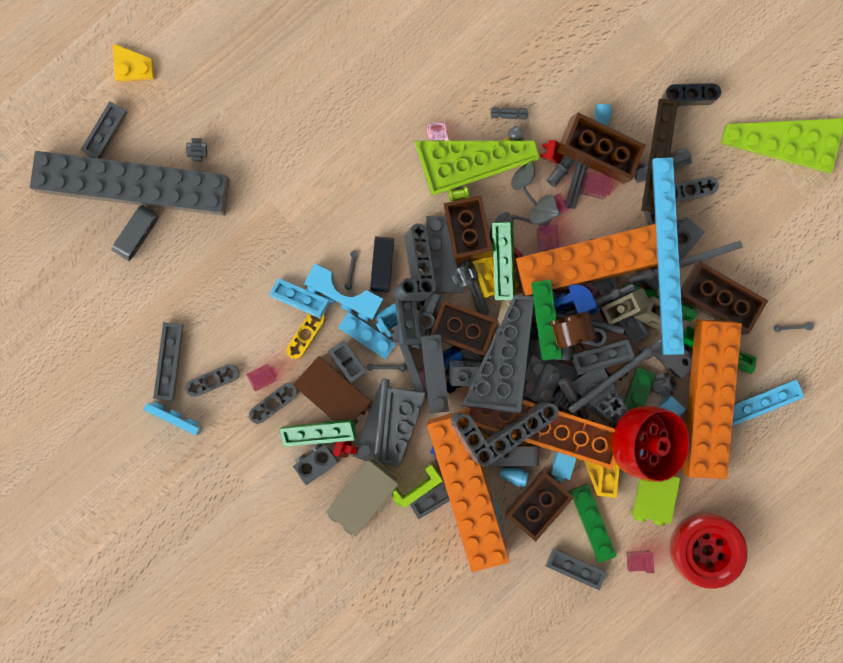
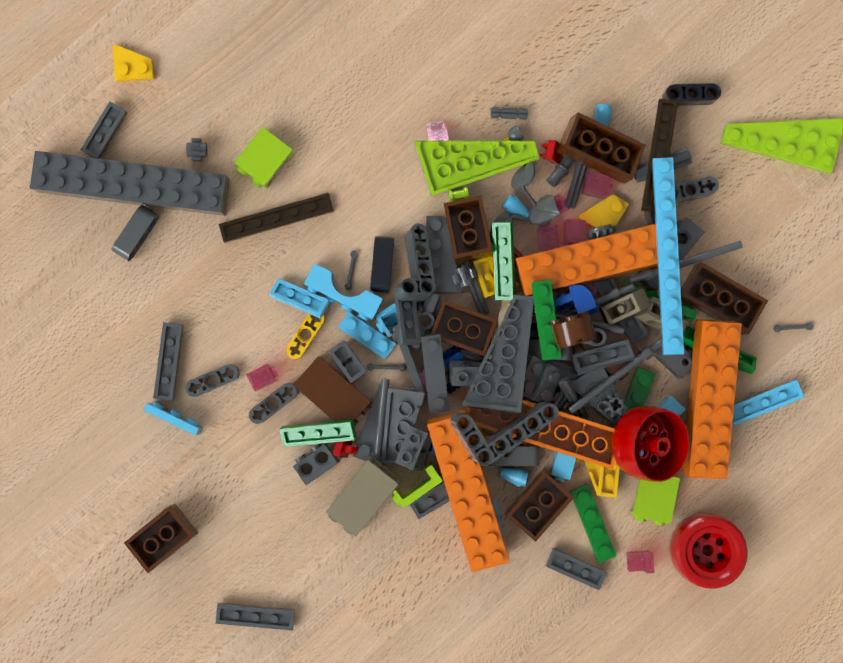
(161, 538): none -> reddish brown brick
(255, 616): none -> dark grey plate
(263, 158): none -> lime panel
(276, 217): none -> dark brown tile
(411, 449): none -> dark grey window
(515, 207): none -> medium azure cone
(574, 231): none -> clear pink brick
(600, 231): none -> dark grey gear
(605, 212): none -> yellow wing
(665, 384): dark grey gear -> none

